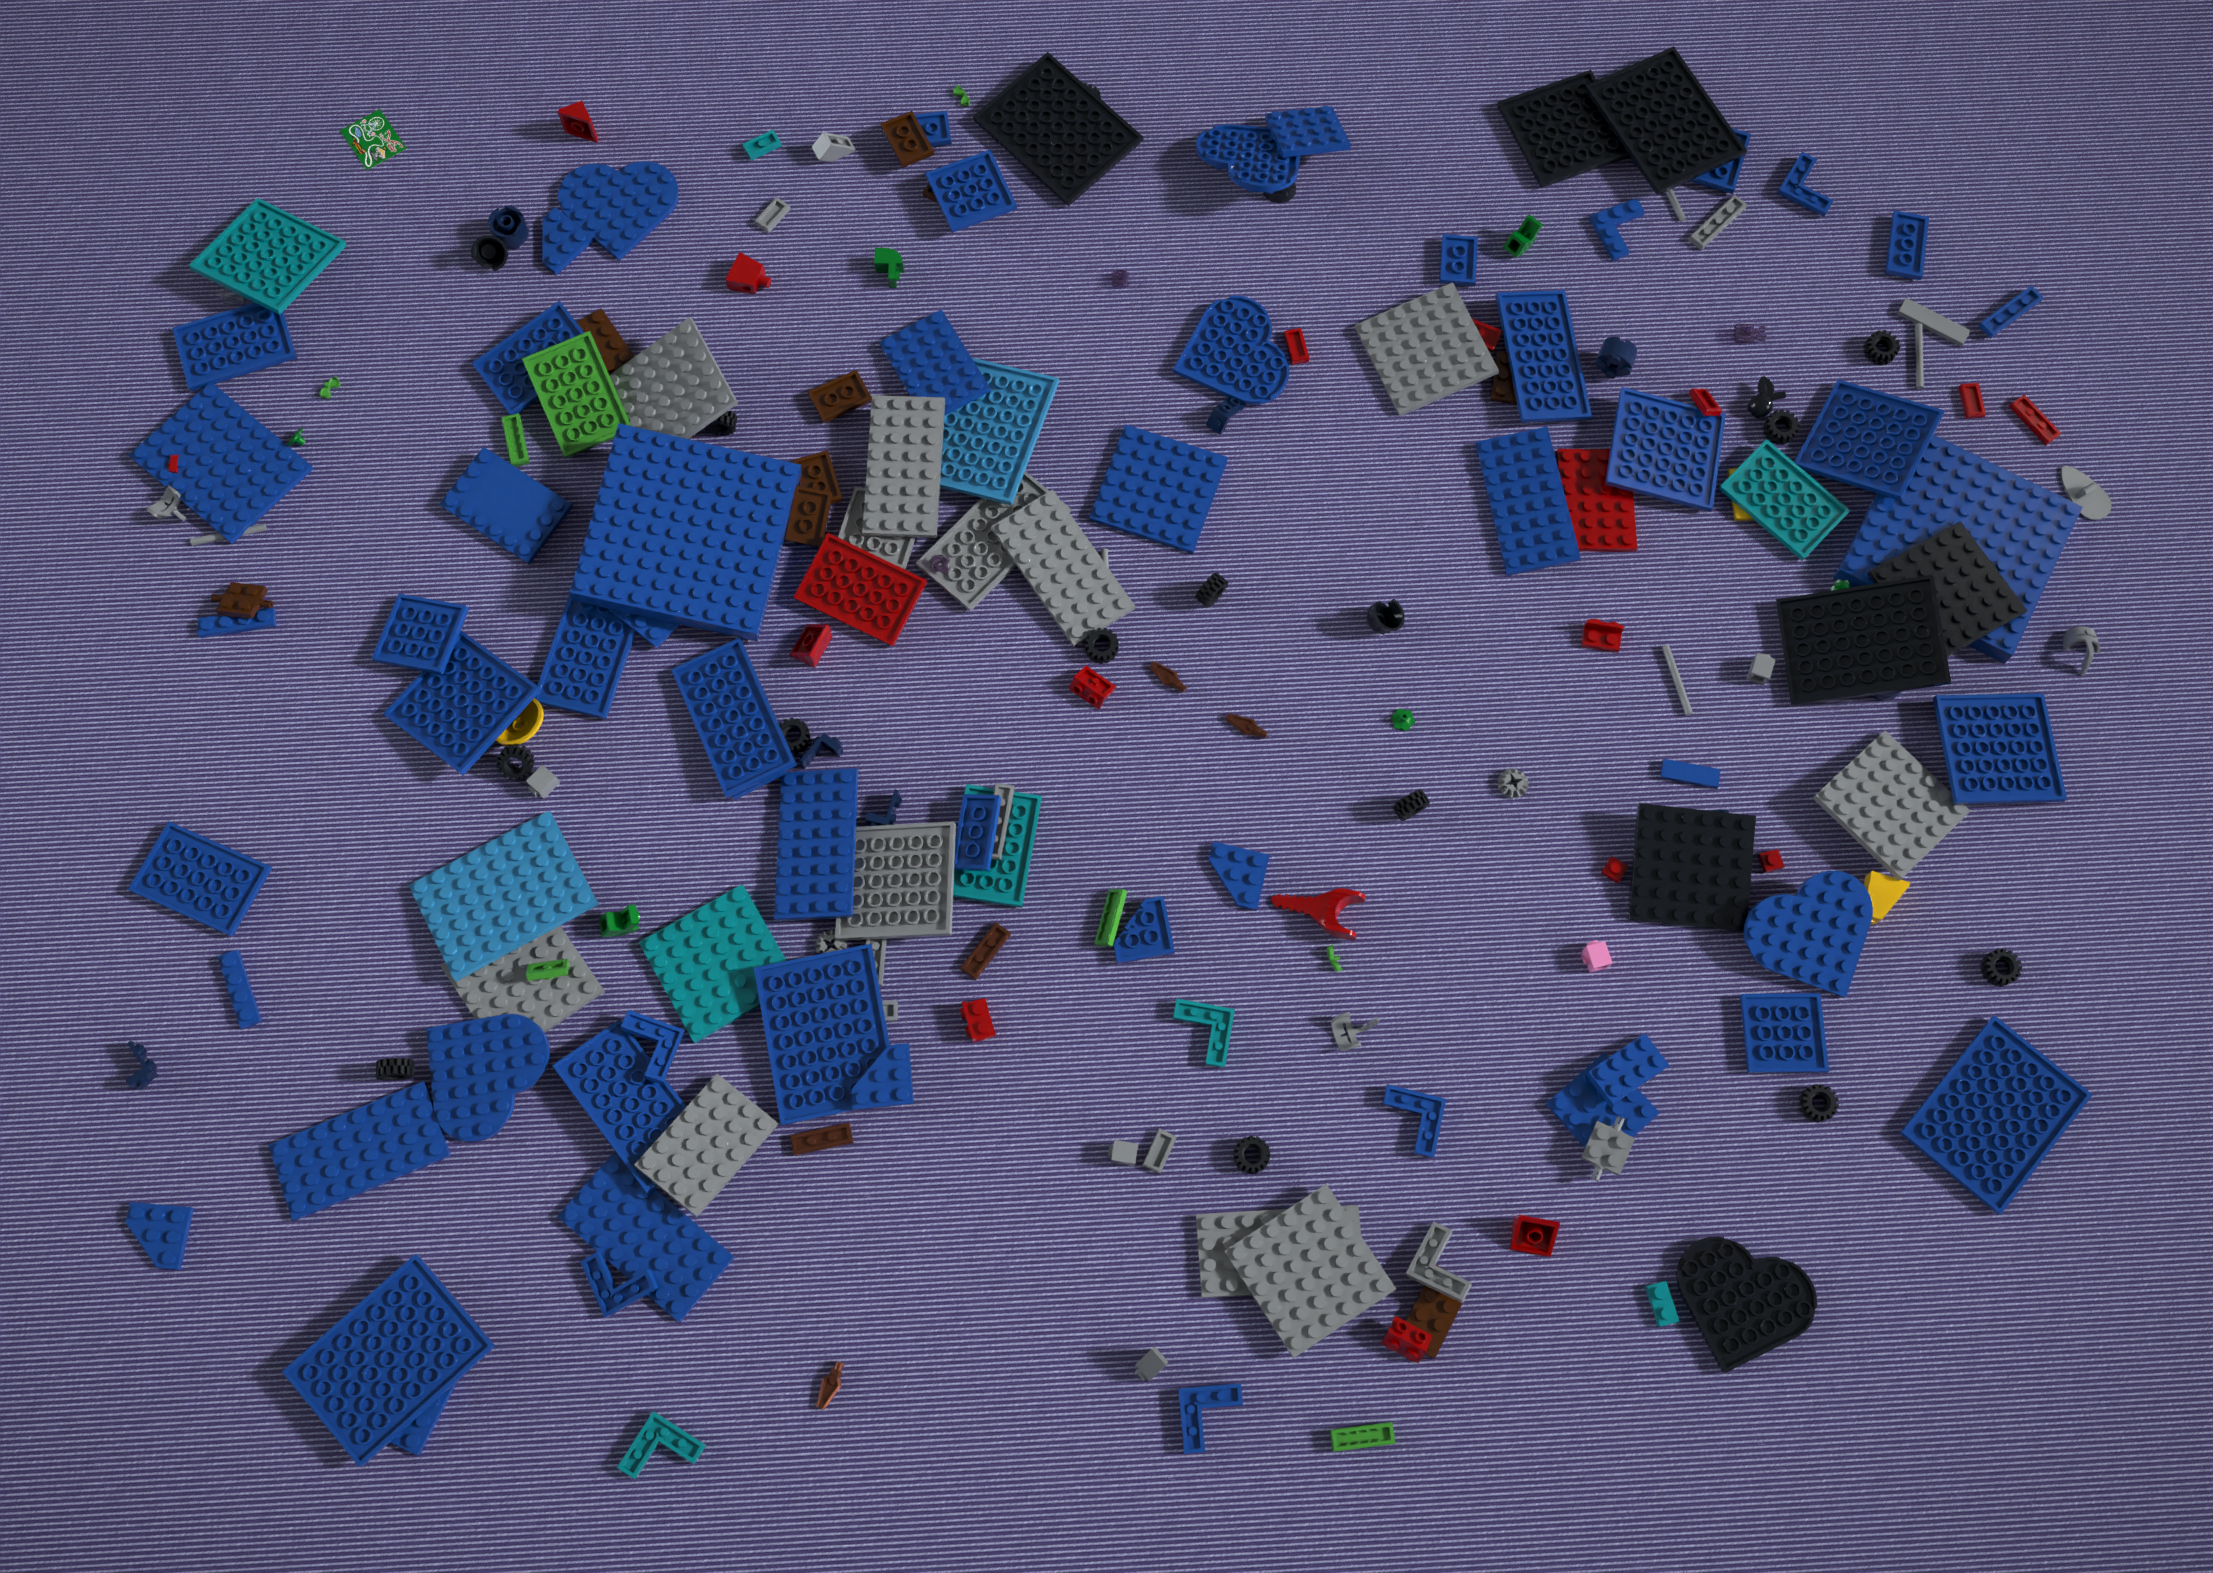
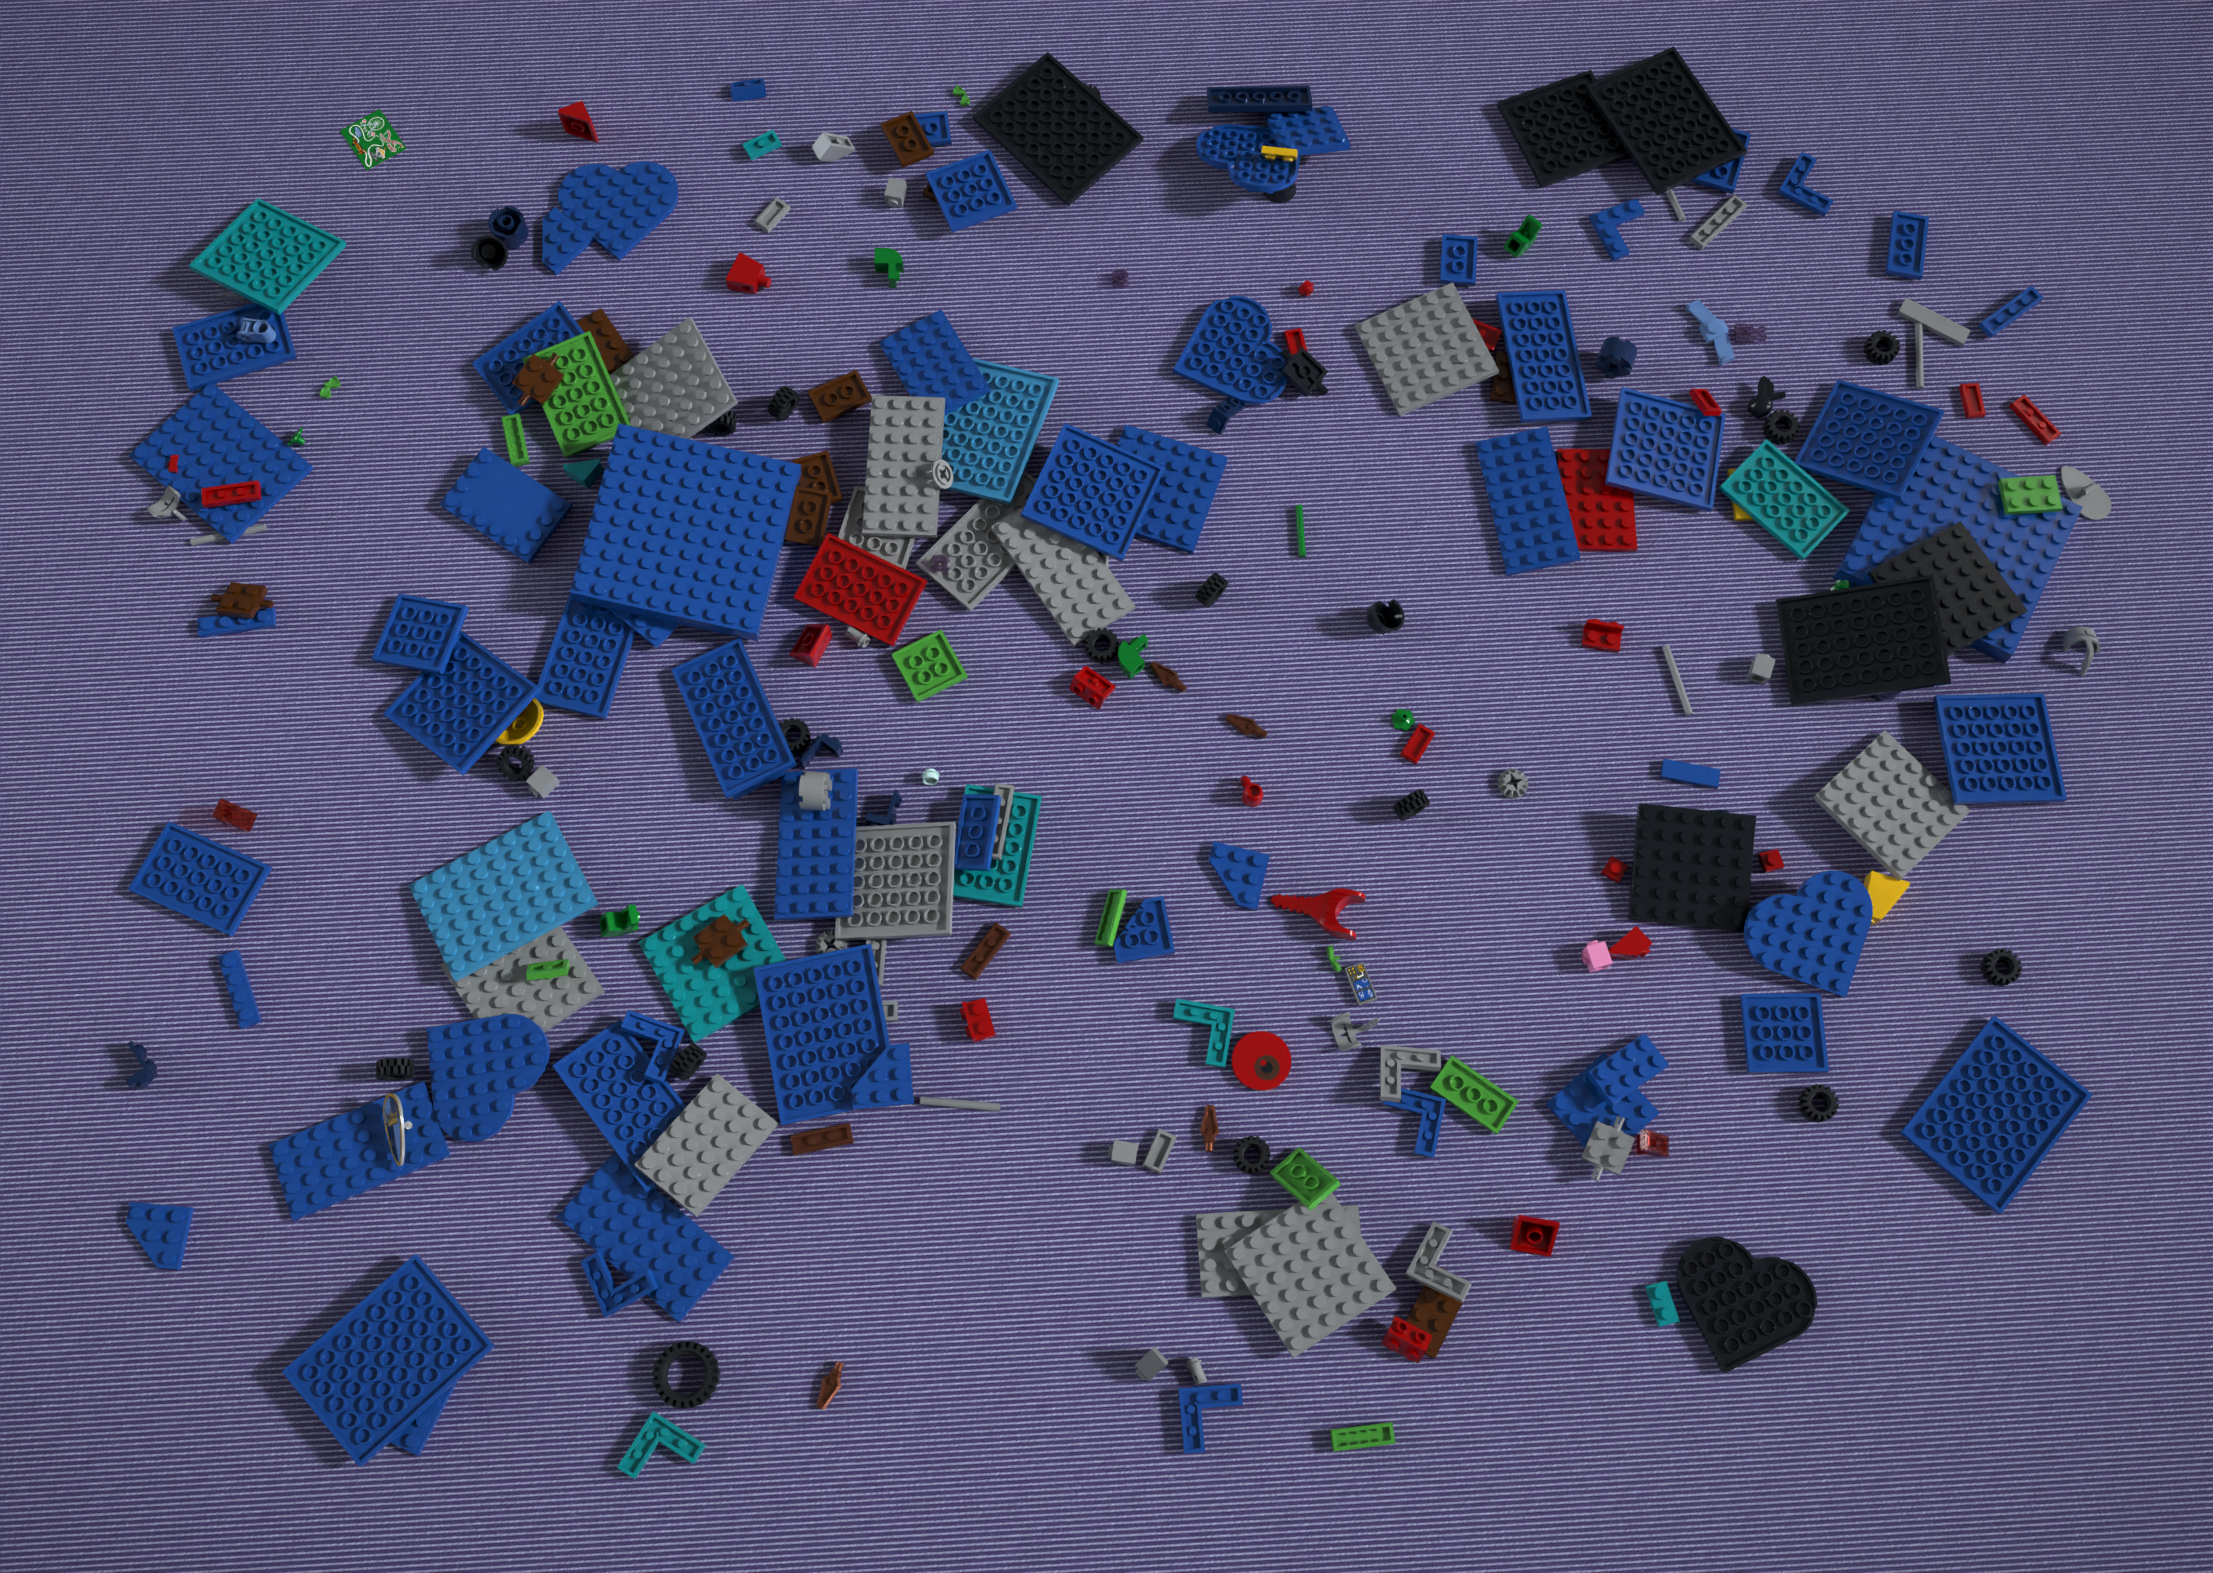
(231, 494): none -> red plate
(232, 814): none -> clear red slope
(256, 331): none -> medium blue piece
(395, 1126): none -> shield
(538, 379): none -> reddish brown plate
(584, 472): none -> teal slope
(661, 1371): none -> black tyre
(688, 1062): none -> black tyre
(720, 941): none -> reddish brown plate
(748, 89): none -> blue slope
(783, 403): none -> black tyre
(814, 790): none -> light grey brick
(861, 639): none -> light grey pin
(895, 192): none -> light grey brick
(929, 666): none -> bright green plate
(930, 777): none -> light aqua plate
(946, 474): none -> light grey gear
(960, 1103): none -> light grey bar
(1092, 492): none -> blue plate
(1128, 656): none -> green brick
(1196, 1370): none -> light grey pin
(1209, 1127): none -> copper piece
(1252, 793): none -> red piece
(1259, 99): none -> dark blue plate
(1261, 1061): none -> red tile
(1285, 154): none -> yellow plate
(1300, 531): none -> green bar
(1304, 372): none -> black plate
(1305, 1178): none -> bright green plate
(1306, 288): none -> red plate
(1360, 984): none -> tile
(1396, 1057): none -> light grey plate
(1417, 744): none -> red tile
(1474, 1095): none -> bright green plate
(1631, 946): none -> red slope
(1652, 1143): none -> clear red slope
(1712, 330): none -> medium blue plate
(2030, 495): none -> bright green plate

